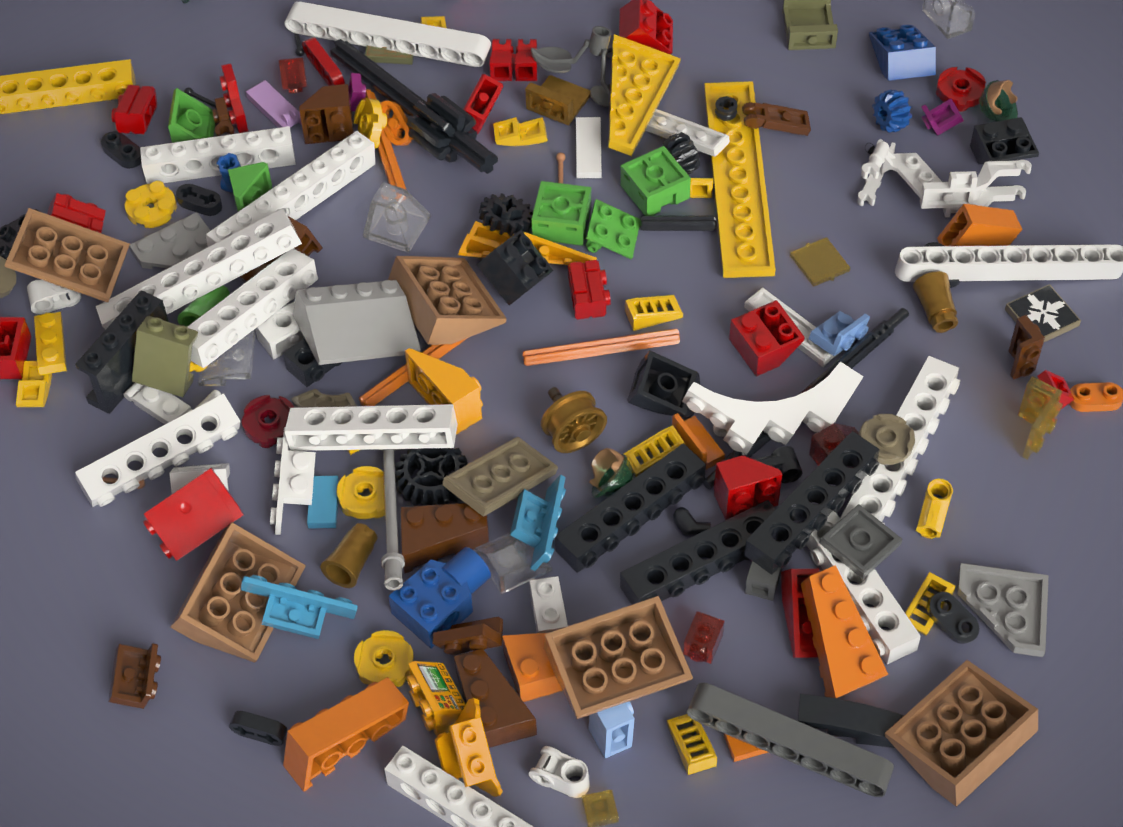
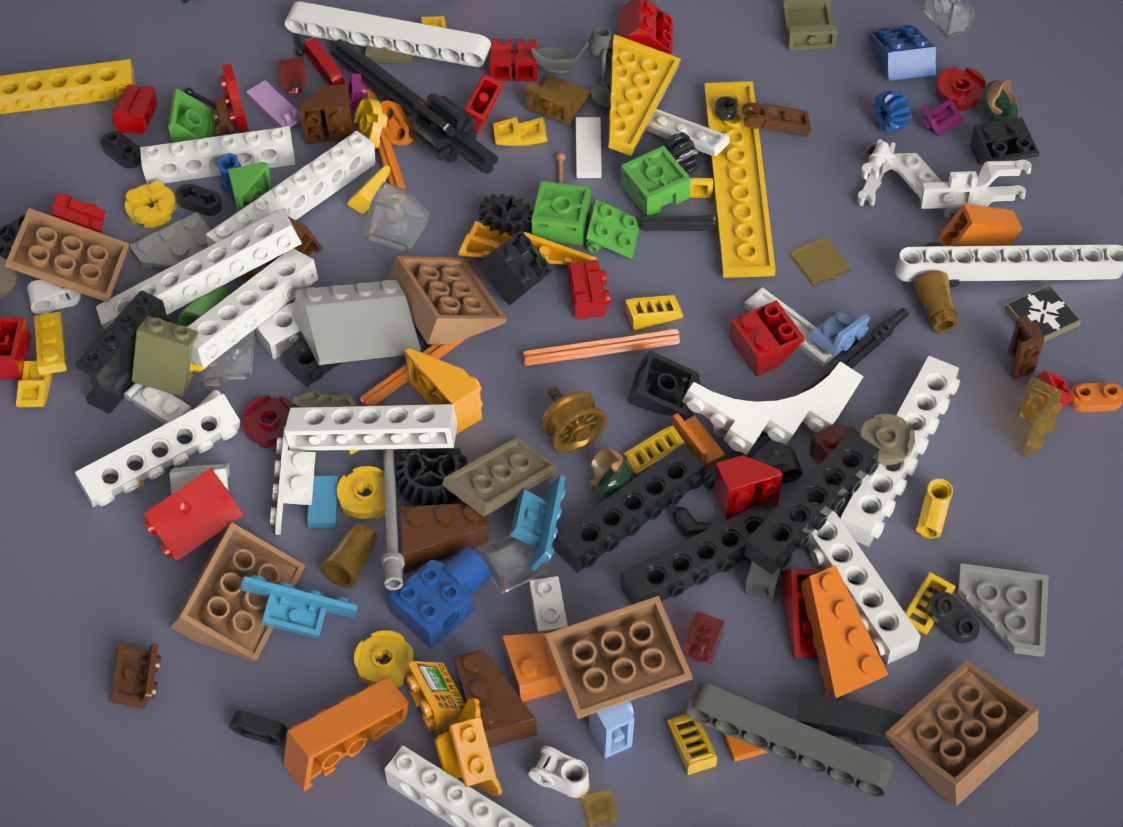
(362, 198): none -> yellow slope
(470, 636): reddish brown bracket -> none
(860, 541): dark grey tile -> none

